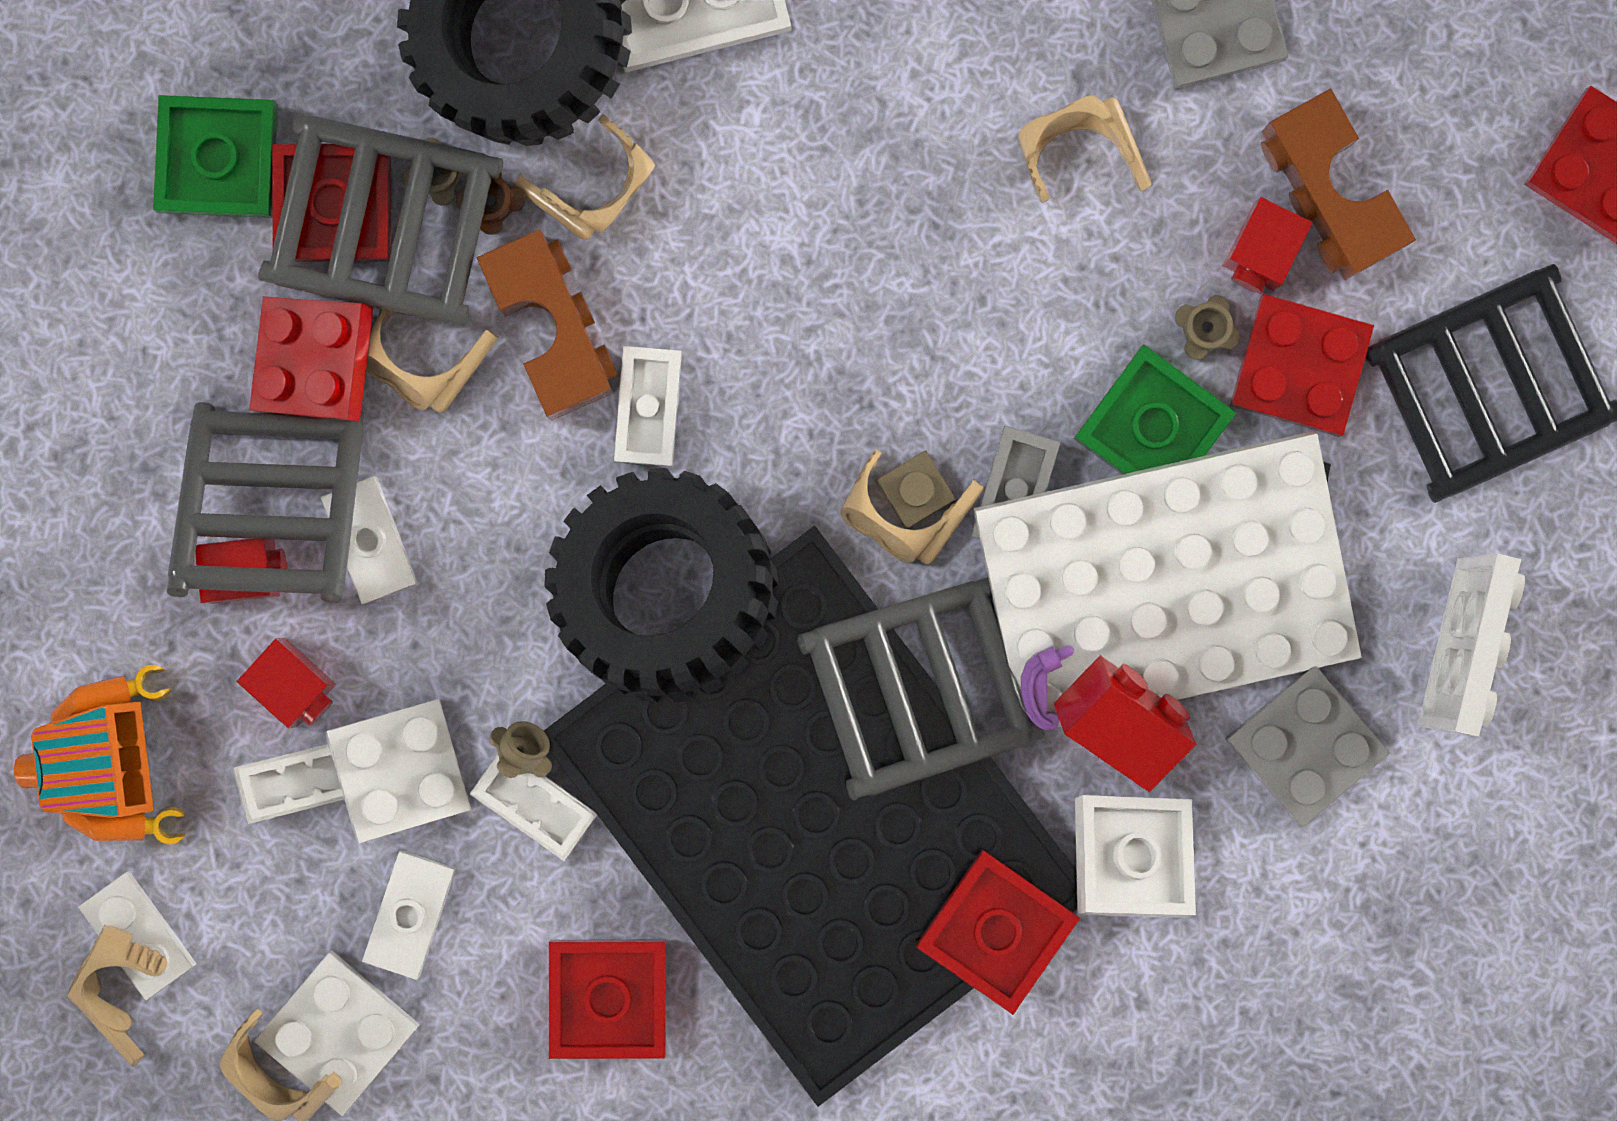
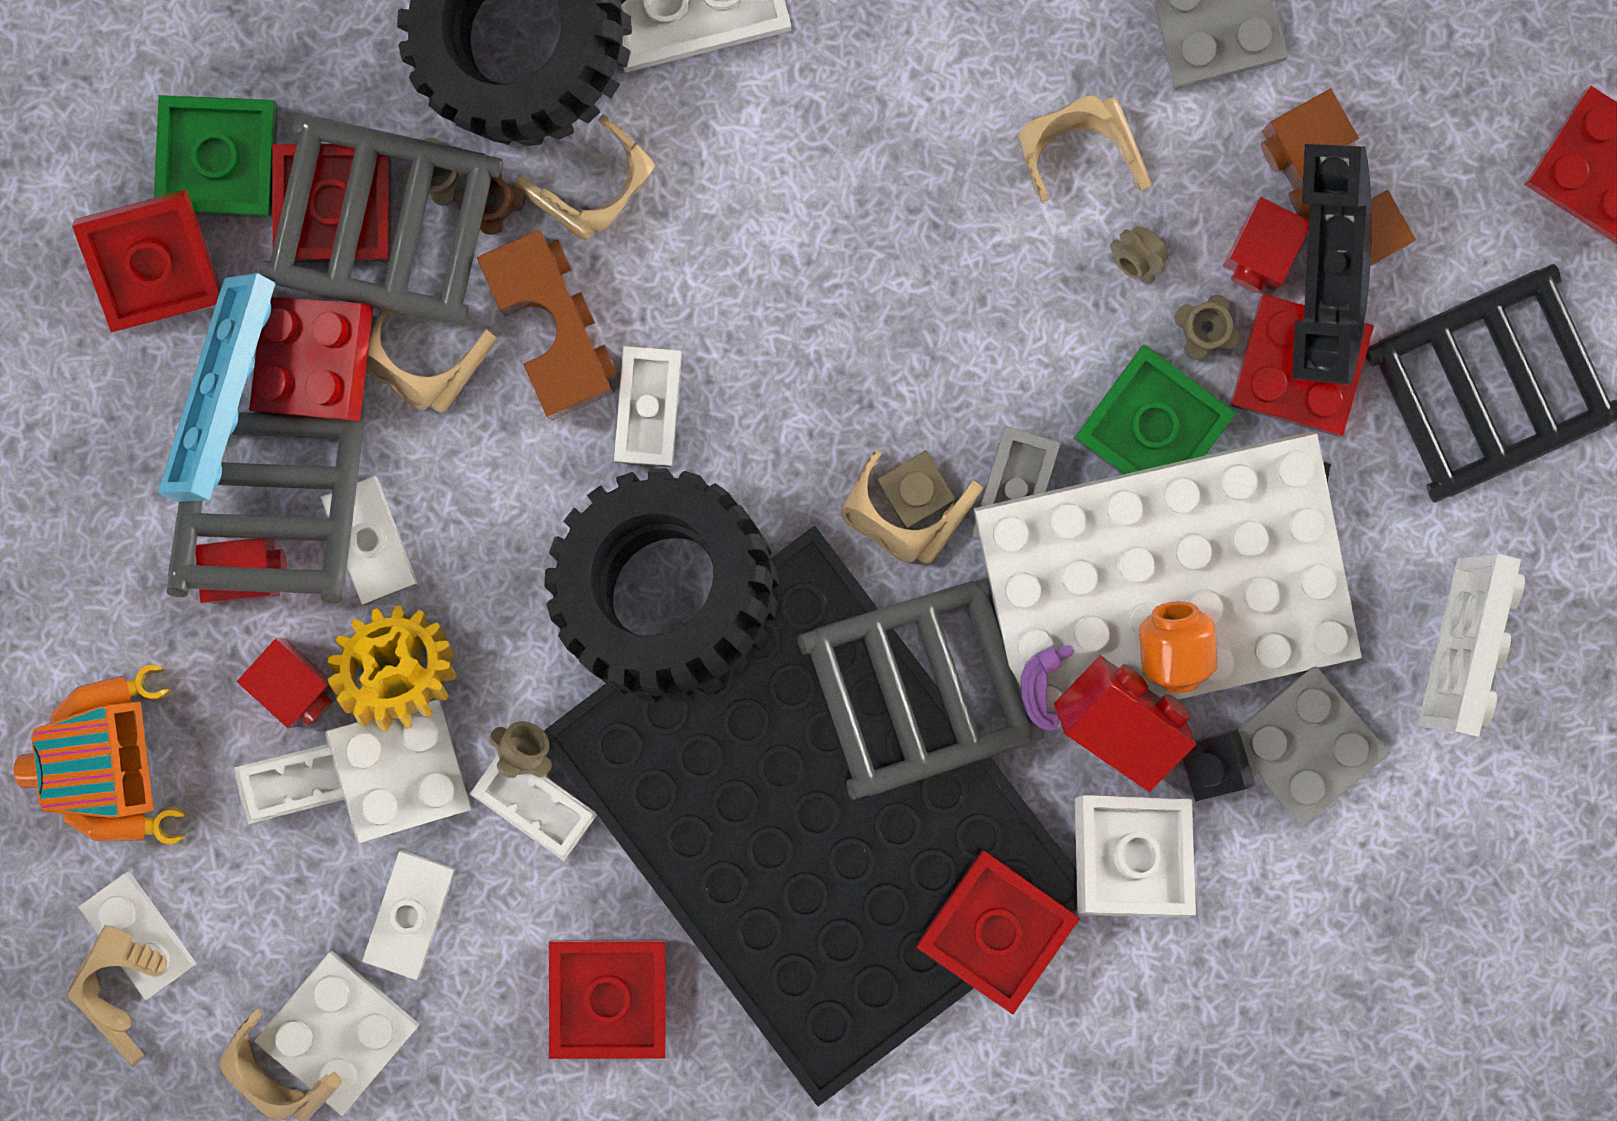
(148, 260): none -> red plate
(216, 388): none -> medium azure plate
(392, 672): none -> yellow gear
(1140, 254): none -> dark tan plate
(1178, 646): none -> orange head
(1218, 766): none -> black plate
(1337, 263): none -> black slope

